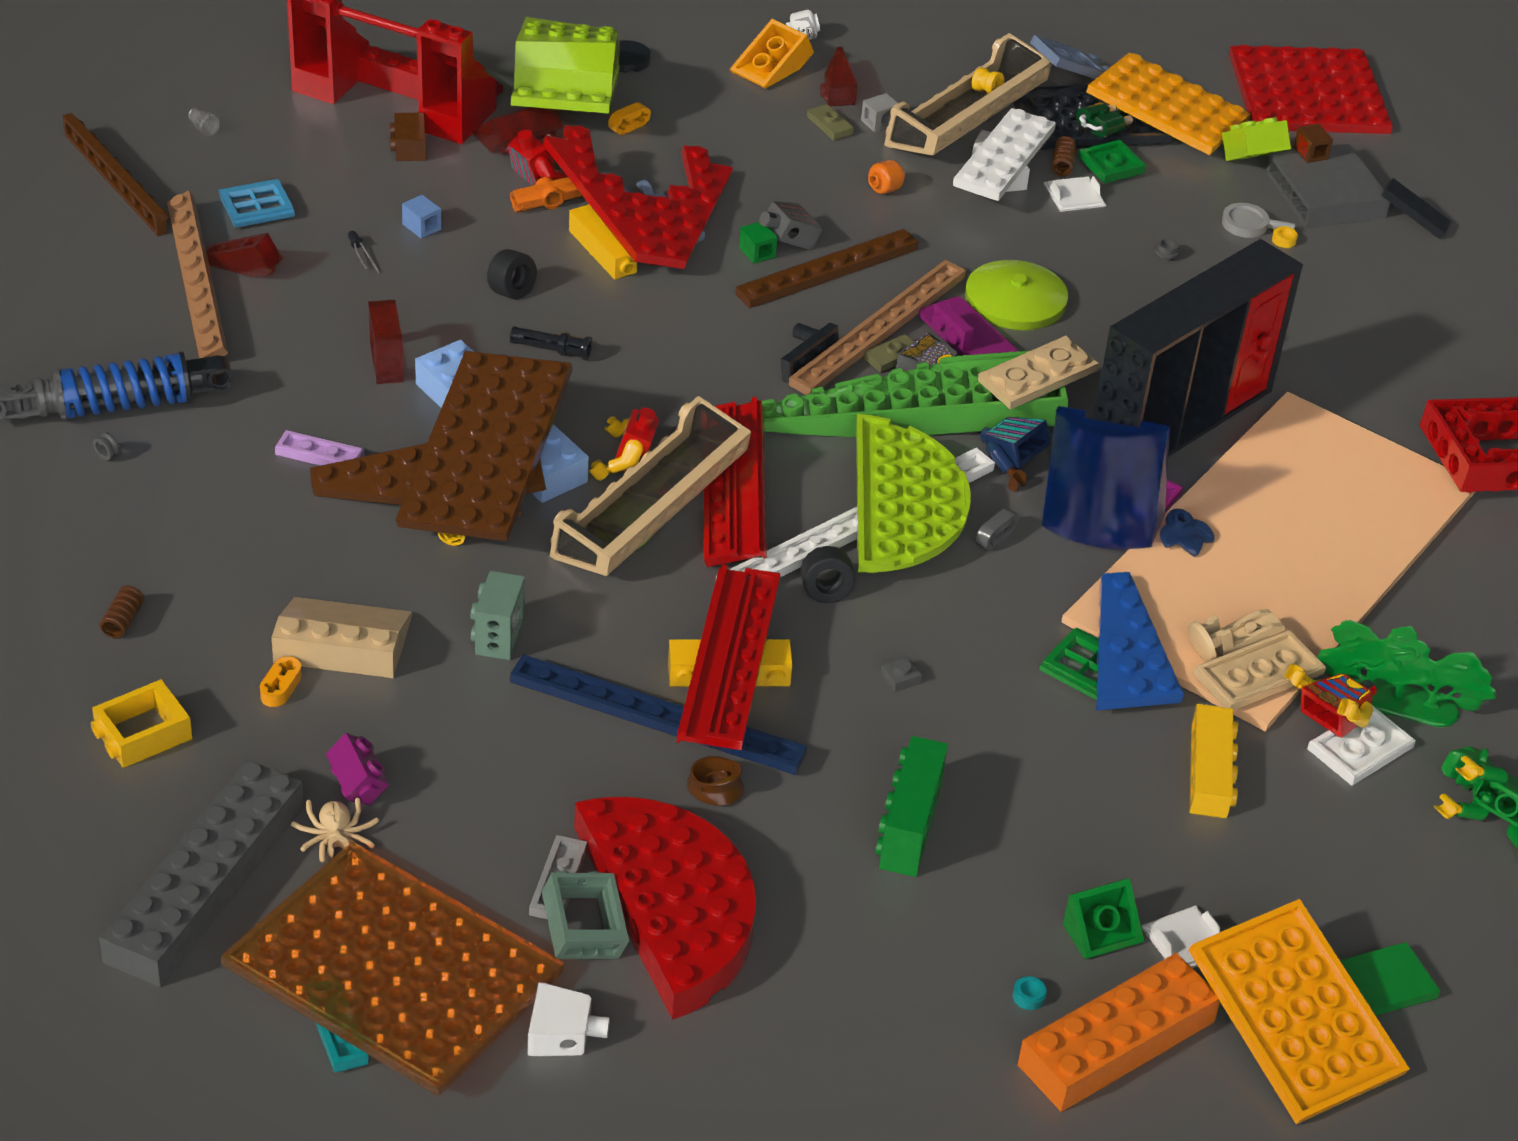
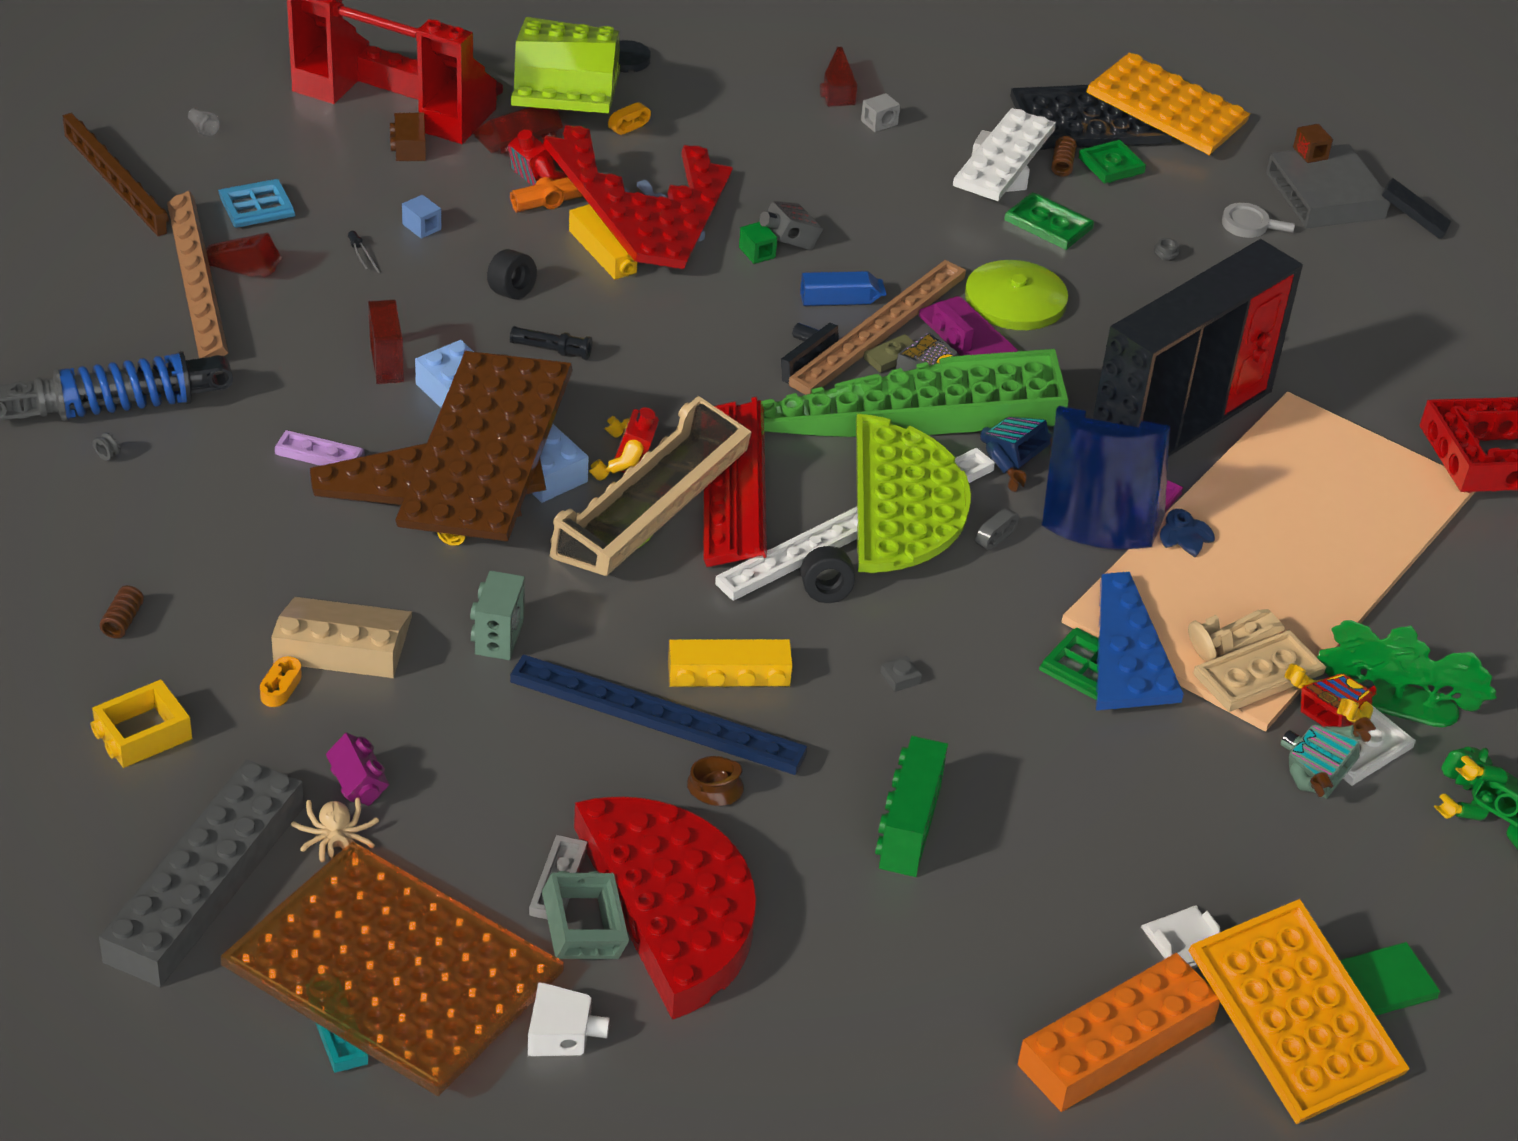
(729, 658): red plate -> none
(773, 55): light orange slope -> none
(805, 22): white head -> none
(826, 268): reddish brown plate -> none
(830, 122): olive plate -> none
(840, 288): none -> blue piece
(886, 177): orange head -> none
(962, 108): tan window -> none
(986, 81): yellow wheel -> none
(1029, 993): teal tile -> none
(1038, 372): tan piece -> none
(1049, 220): none -> green tile
(1069, 57): sand blue tile -> none
(1075, 193): white piece -> none
(1102, 119): dark green piece -> none
(1103, 918): green slope -> none
(1212, 761): yellow brick -> none
(1256, 139): lime brick -> none
(1284, 237): yellow tile -> none
(1311, 88): red plate -> none
(1325, 754): none -> torso

